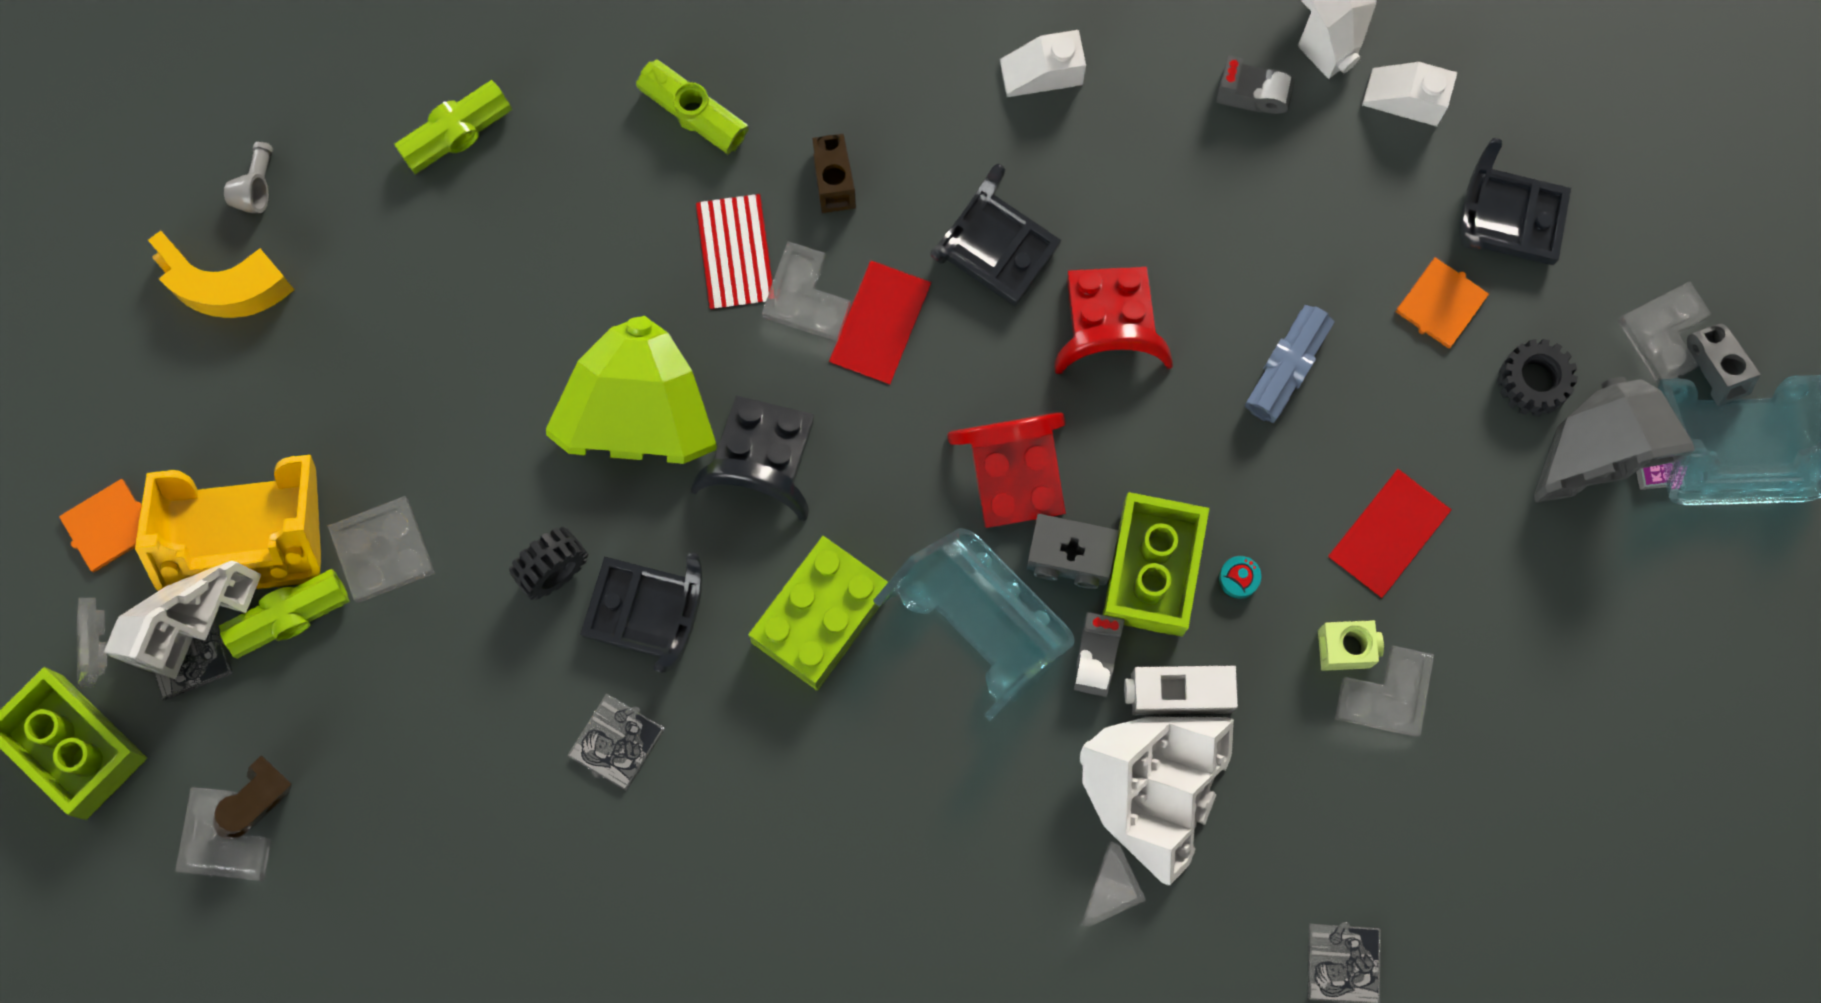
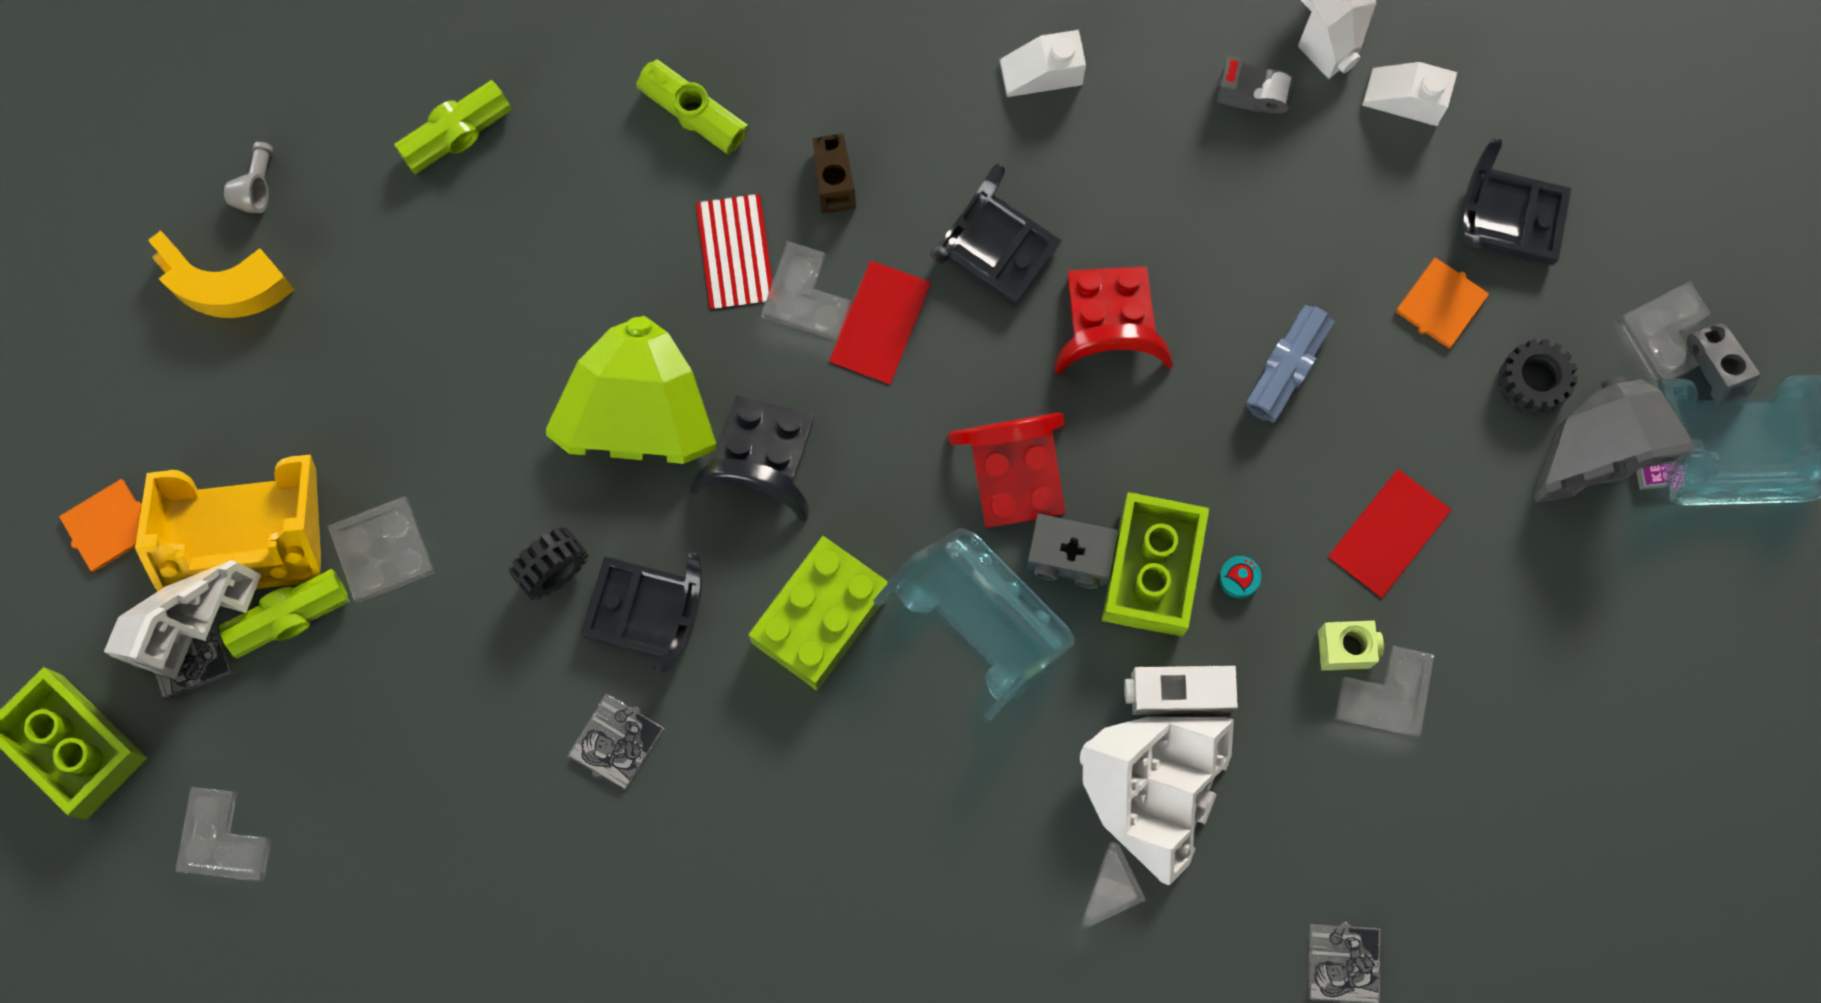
(90, 652): clear plate -> none
(242, 811): dark brown leg -> none
(1097, 653): dark grey leg -> none

